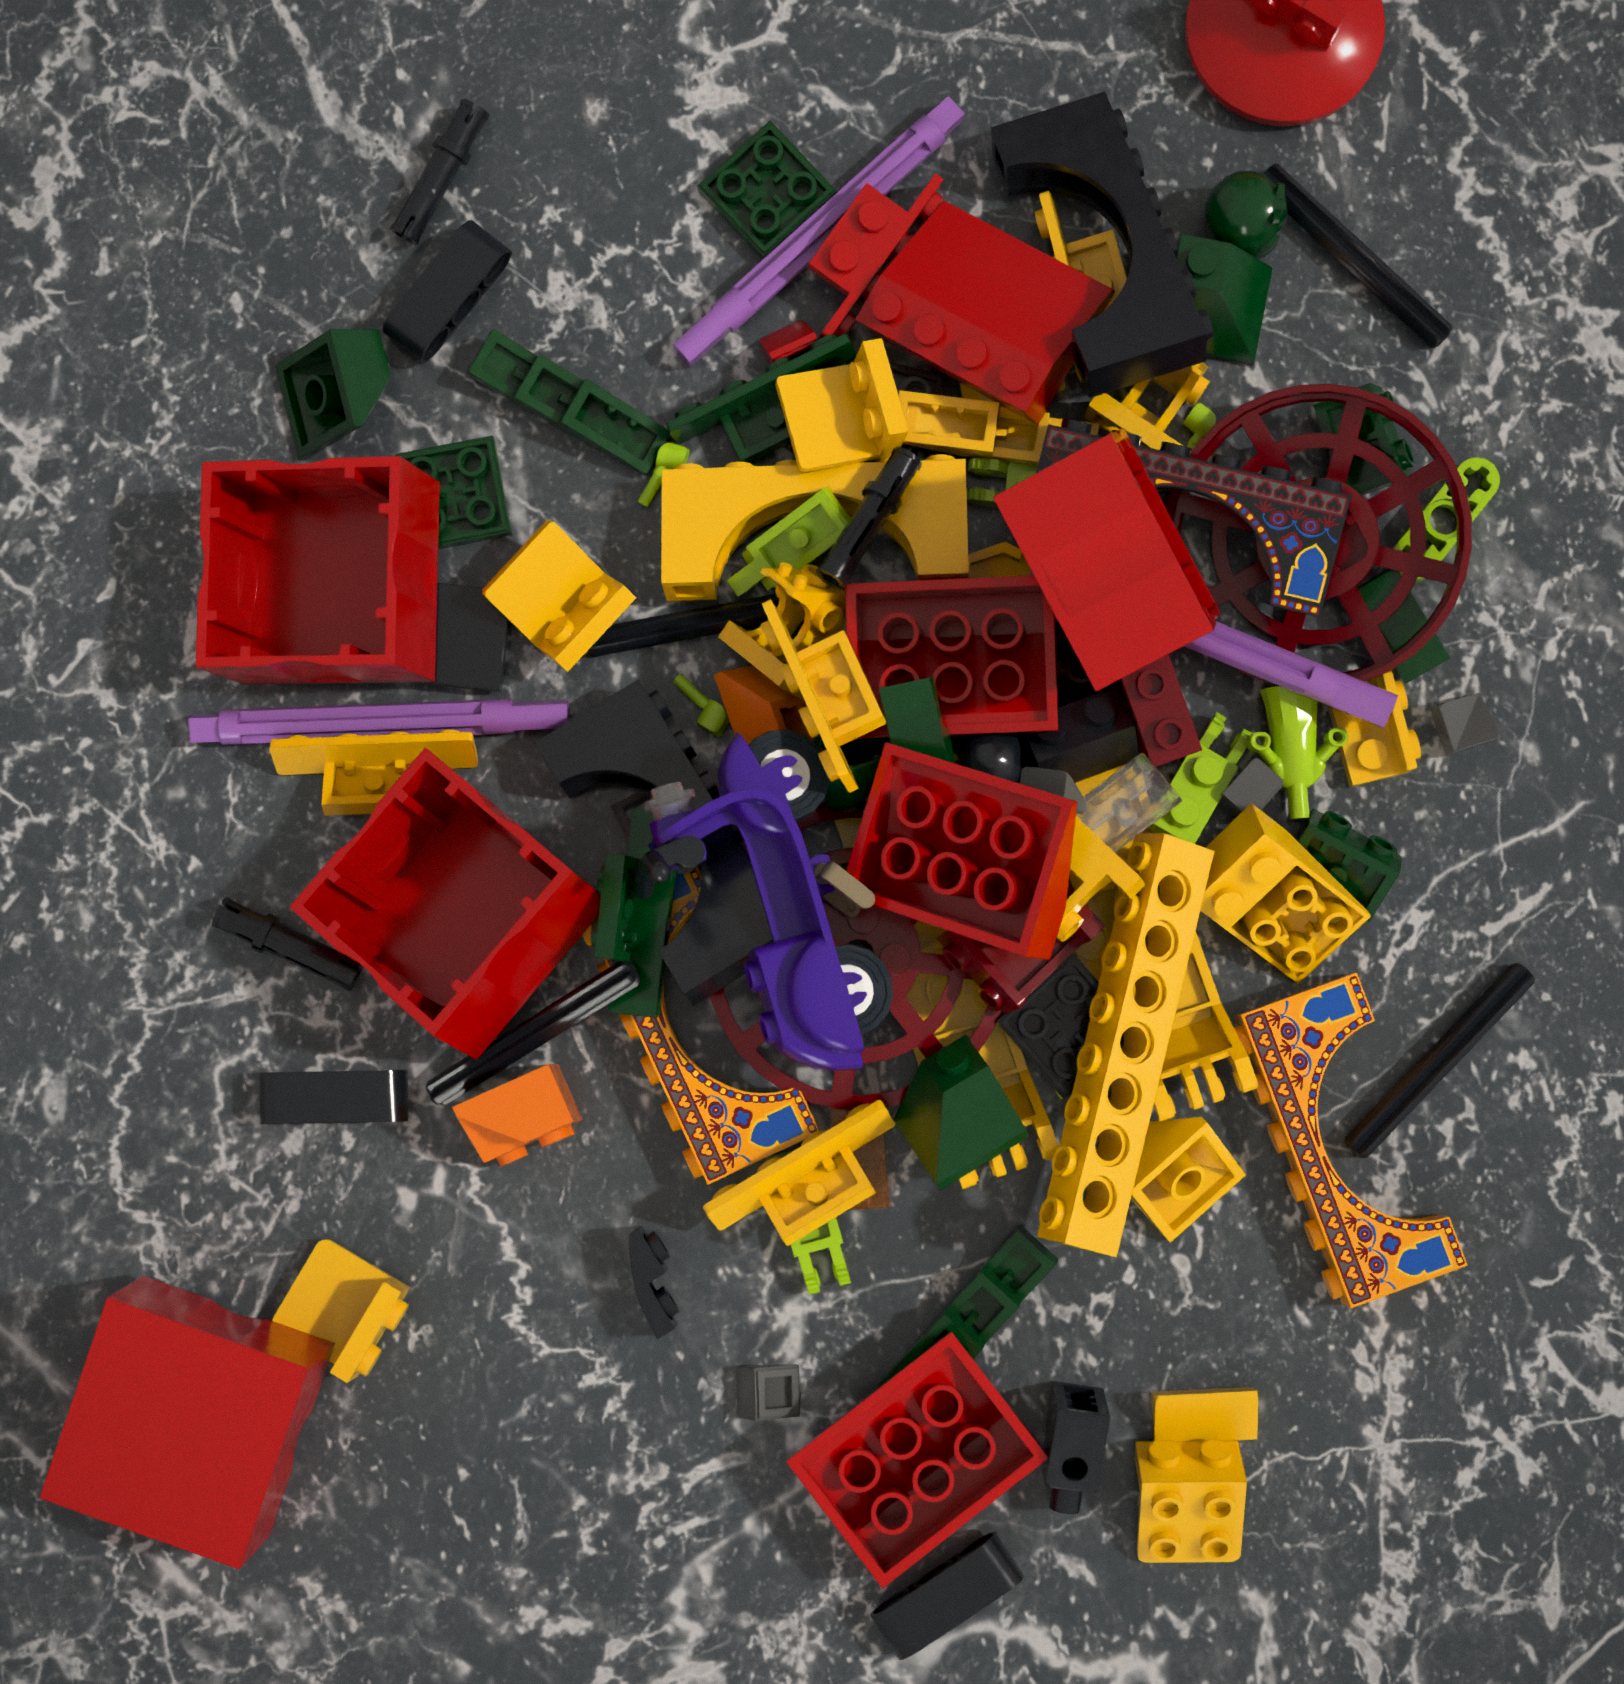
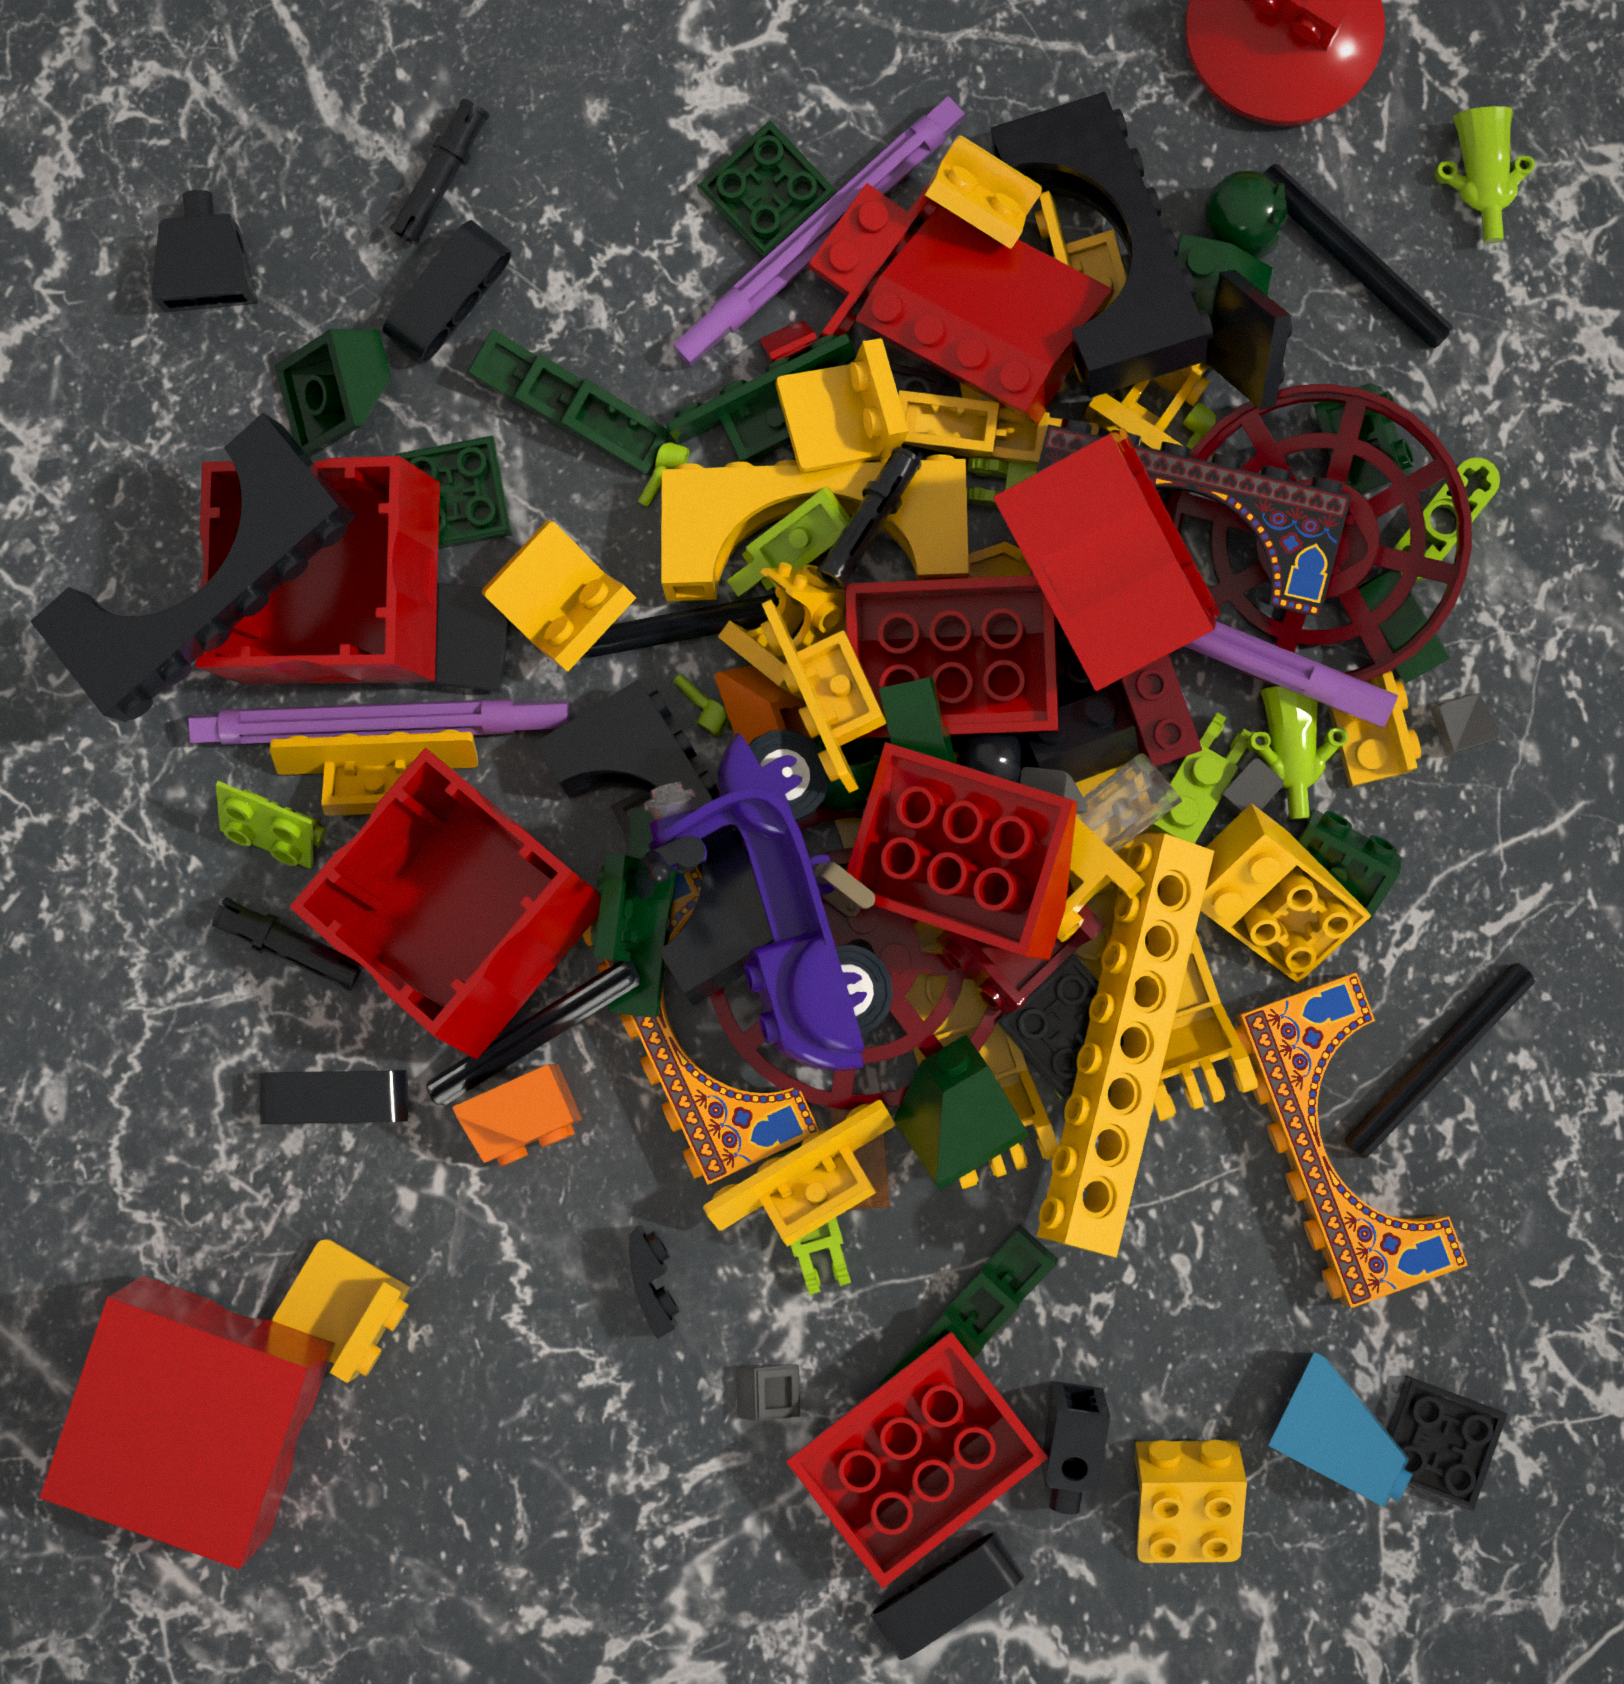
(201, 259): none -> black torso
(256, 821): none -> lime hinge
(283, 522): none -> black arch
(983, 191): none -> yellow bracket
(1182, 1173): yellow slope -> none
(1205, 1414): yellow slope -> none
(1248, 339): none -> black tile
(1340, 1436): none -> dark azure slope
(1445, 1440): none -> black tile
(1486, 159): none -> lime piece

